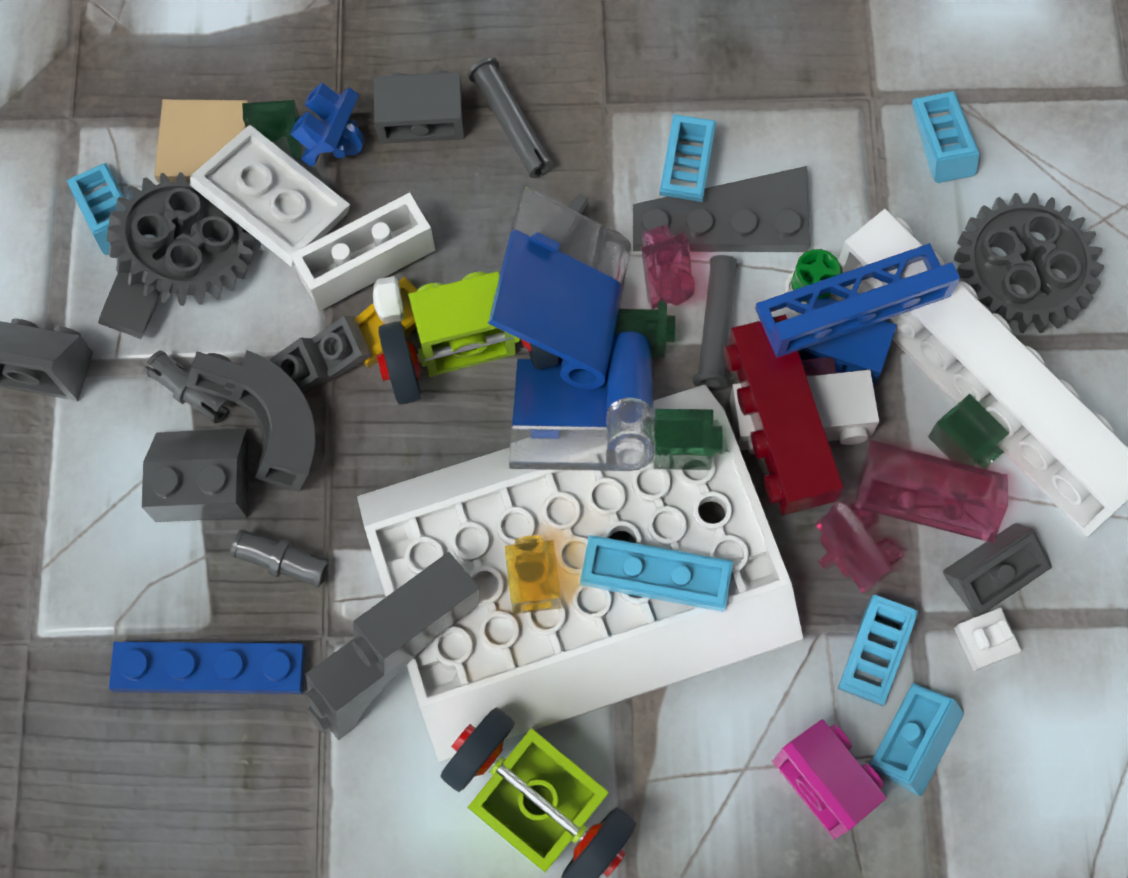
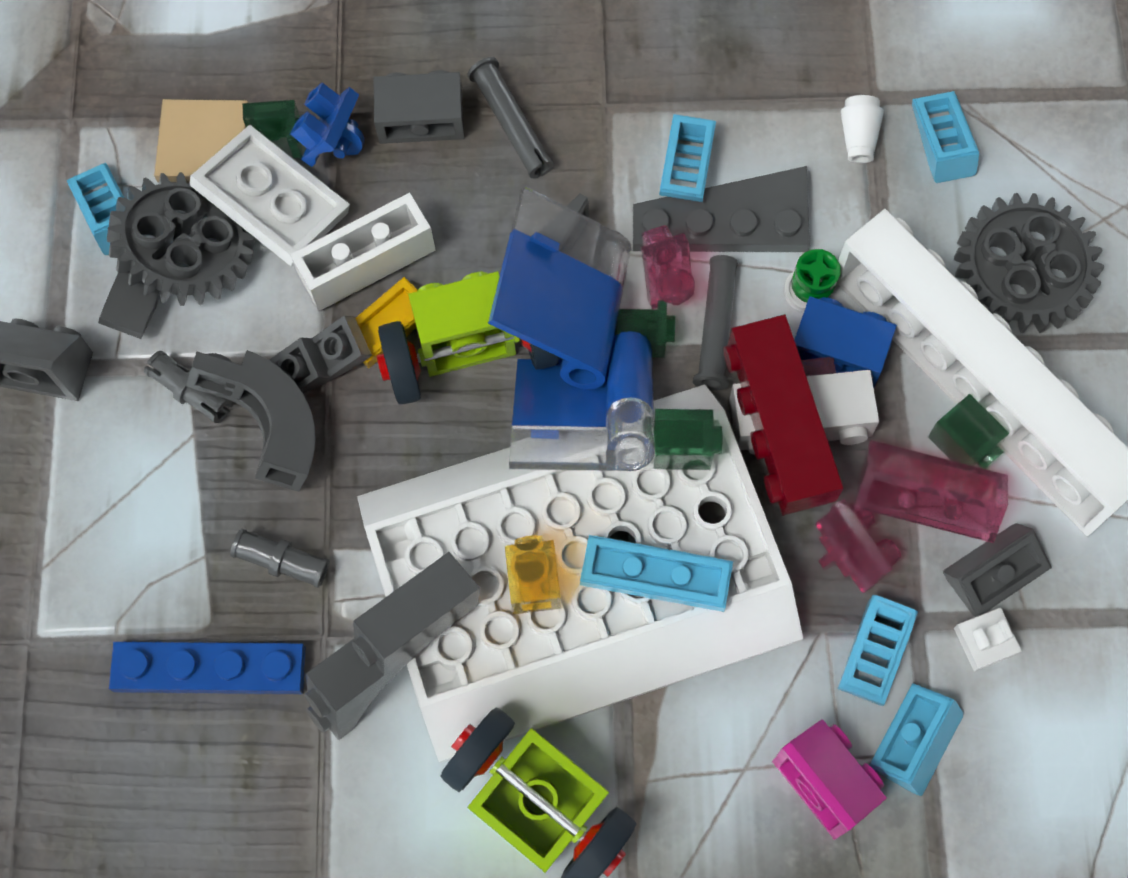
(196, 475): dark grey slope -> none
(388, 300): white tile -> none
(856, 309): blue fence -> none
(861, 127): none -> white cone

